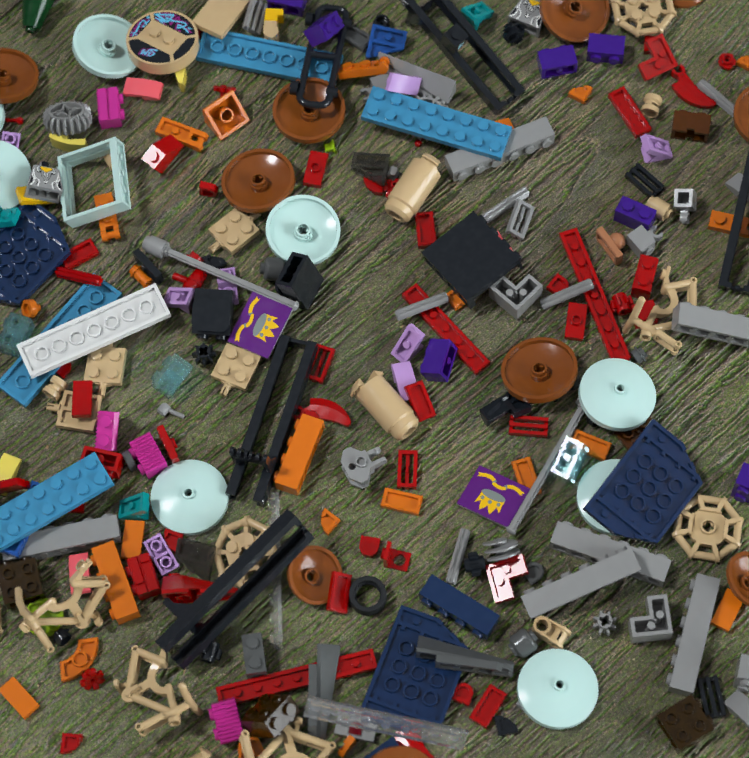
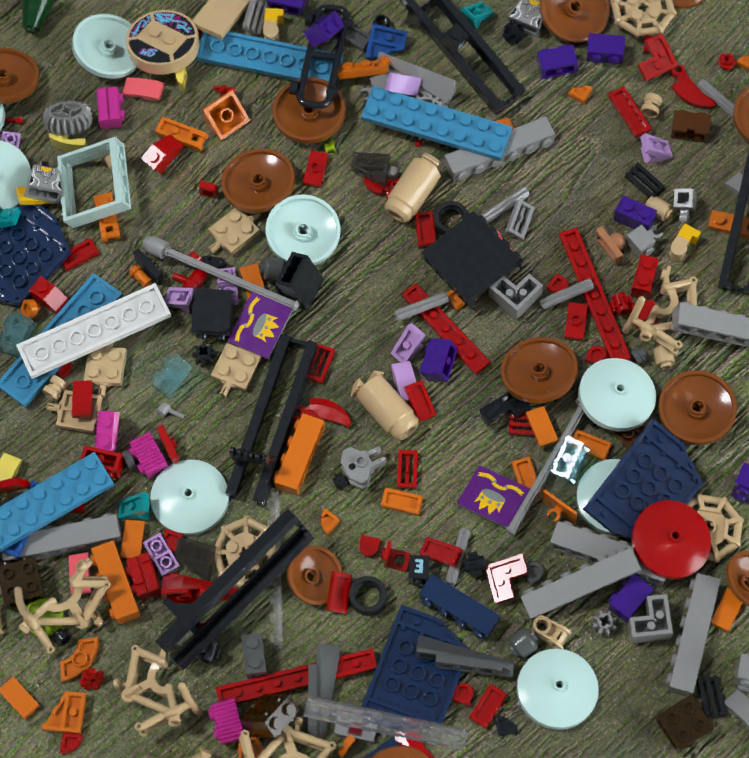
(48, 295): none -> red slope
(68, 714): none -> orange wing
(78, 276): red axle -> none
(251, 274): none -> orange tile
(339, 481): none -> black plate
(418, 570): none -> black brick
(441, 552): none -> red tile
(448, 207): none -> black tyre
(503, 548): light grey piece -> none
(541, 427): none -> orange tile
(559, 508): none -> orange piece
(595, 354): none -> red tile
(630, 598): none -> dark purple brick
(660, 551): none -> red dish
(663, 357): none -> tan brick
(682, 241): none -> leg
(698, 392): none -> dark orange dish

